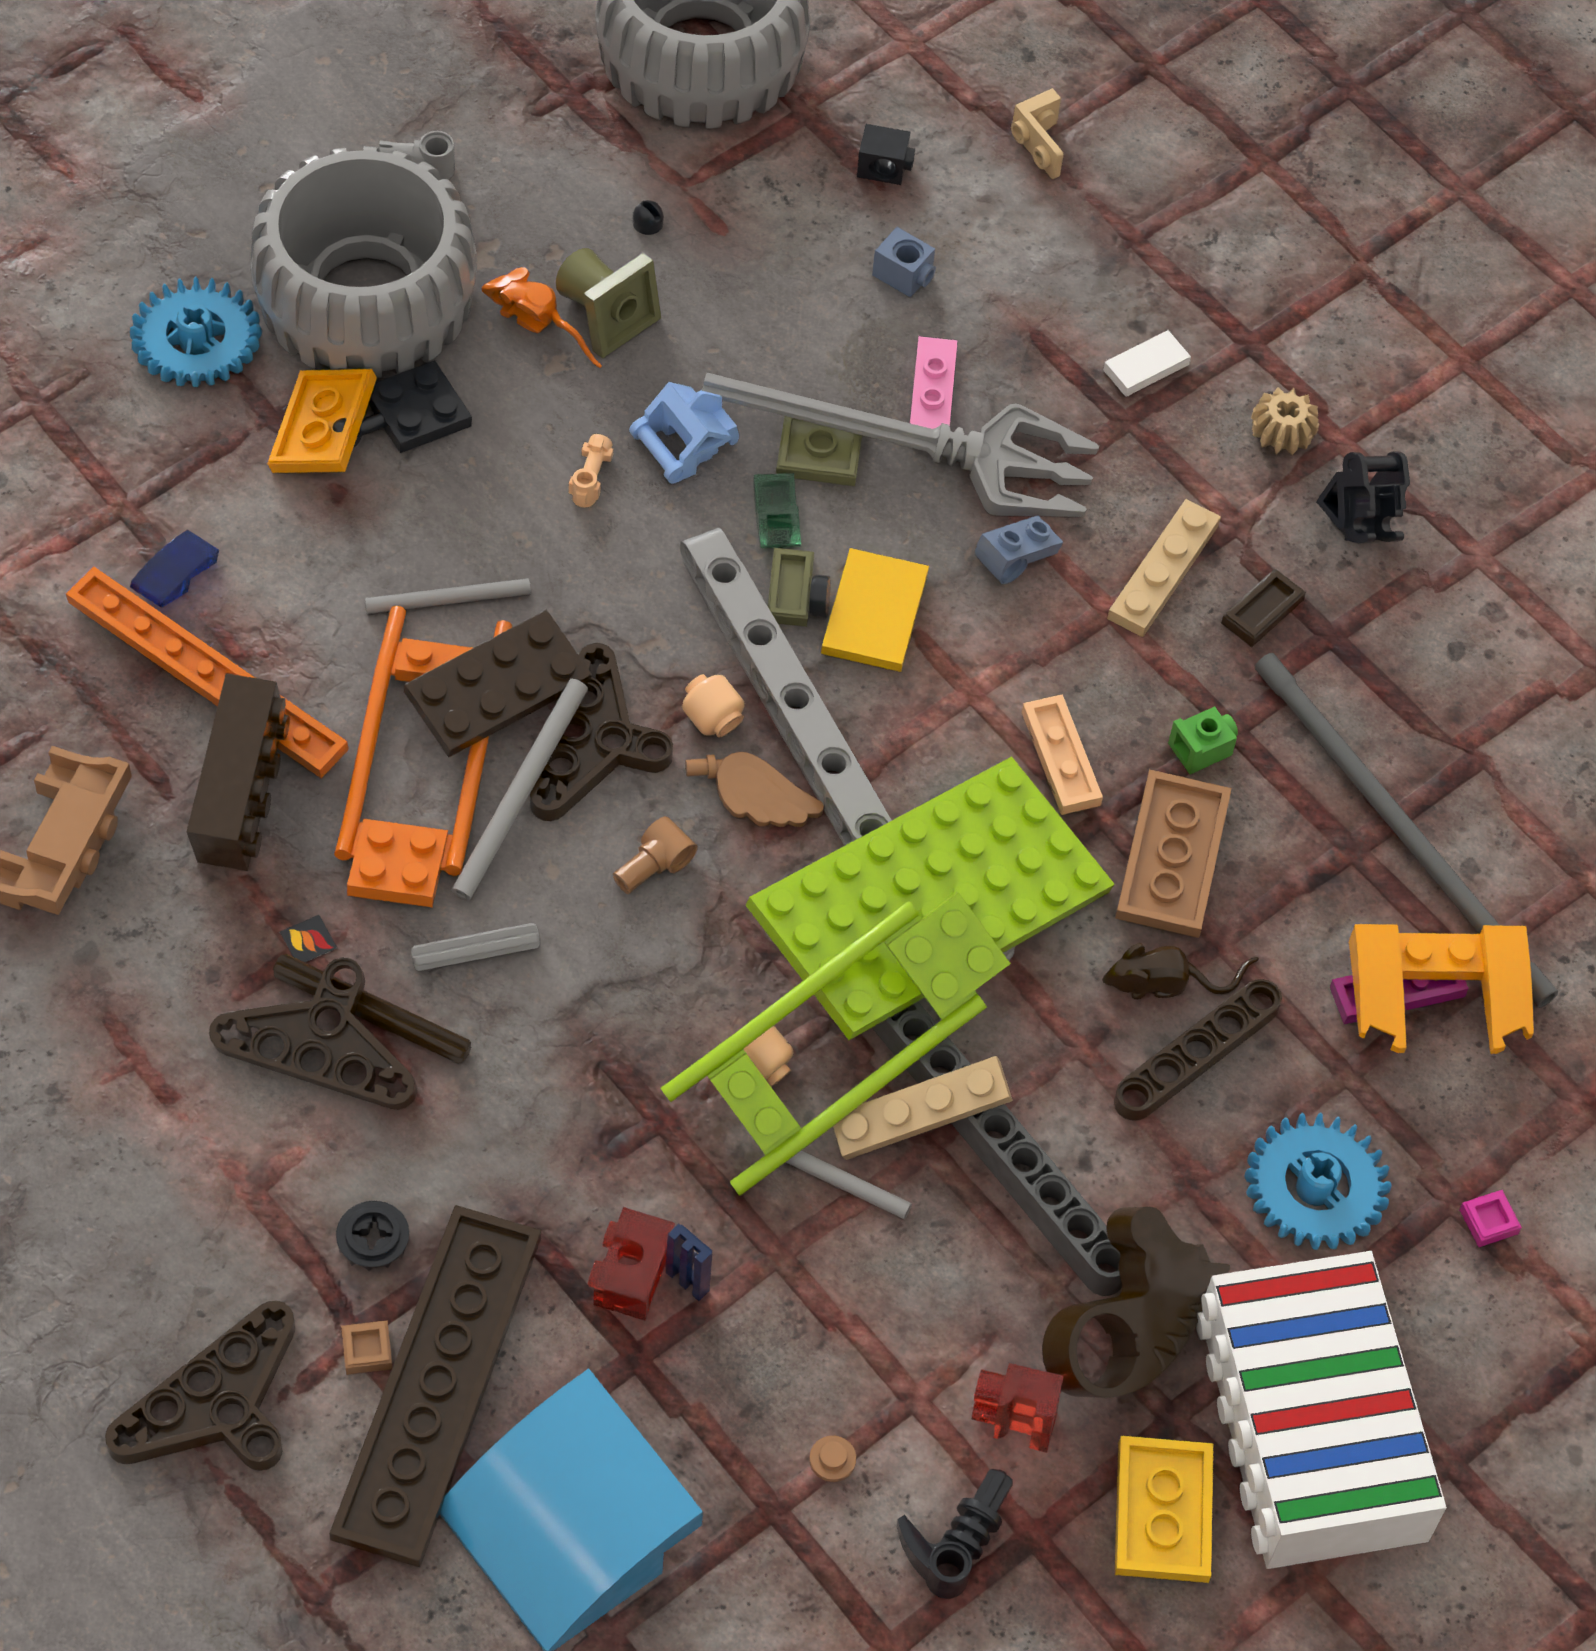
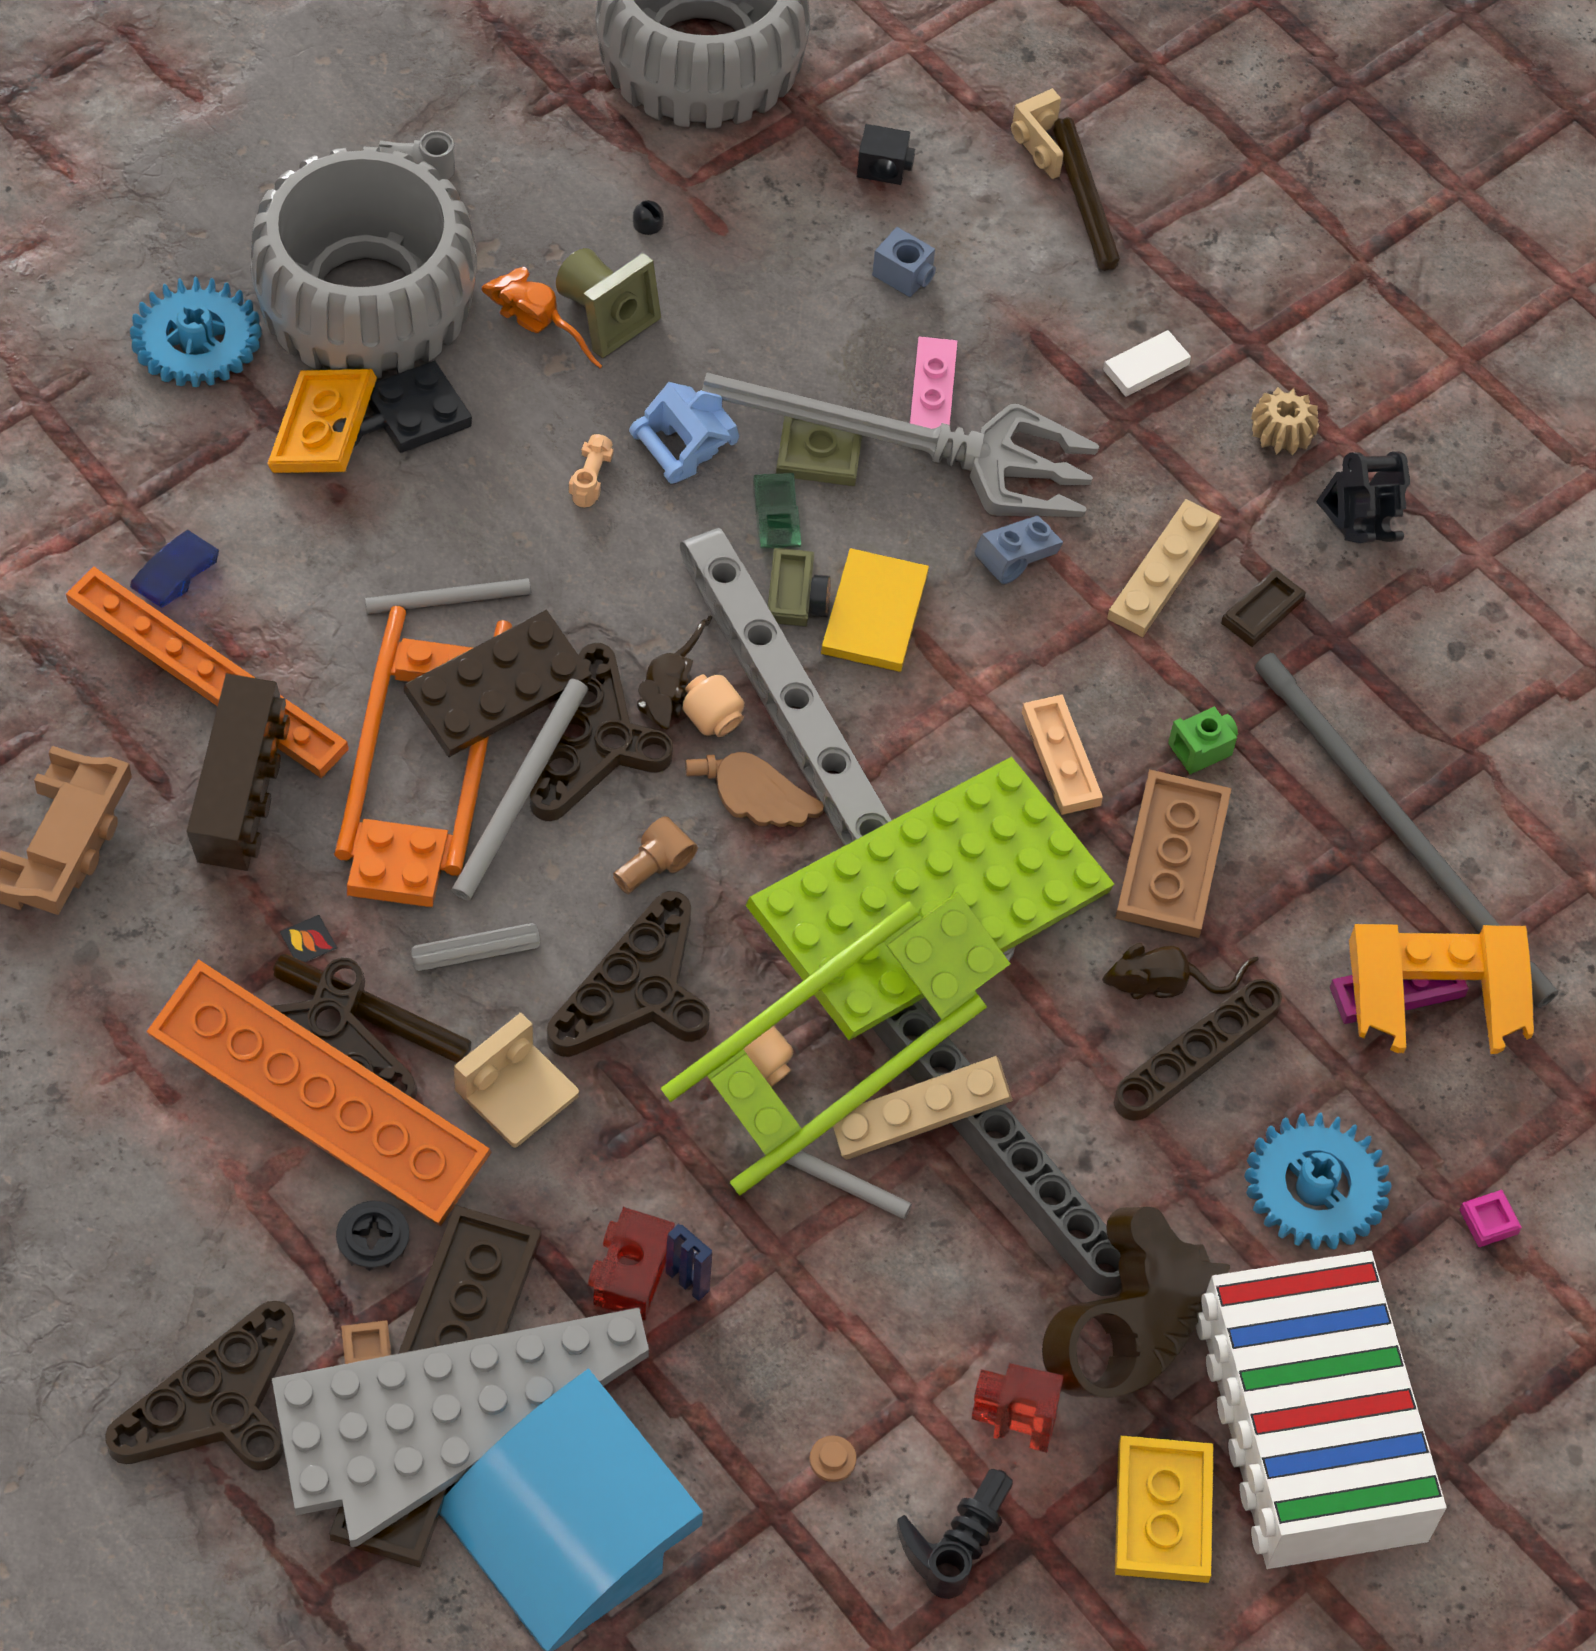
(319, 1092): none -> orange plate
(415, 1421): none -> light grey wing
(513, 1082): none -> tan bracket
(624, 1000): none -> dark brown beam
(667, 682): none -> dark brown animal
(1086, 194): none -> dark brown axle

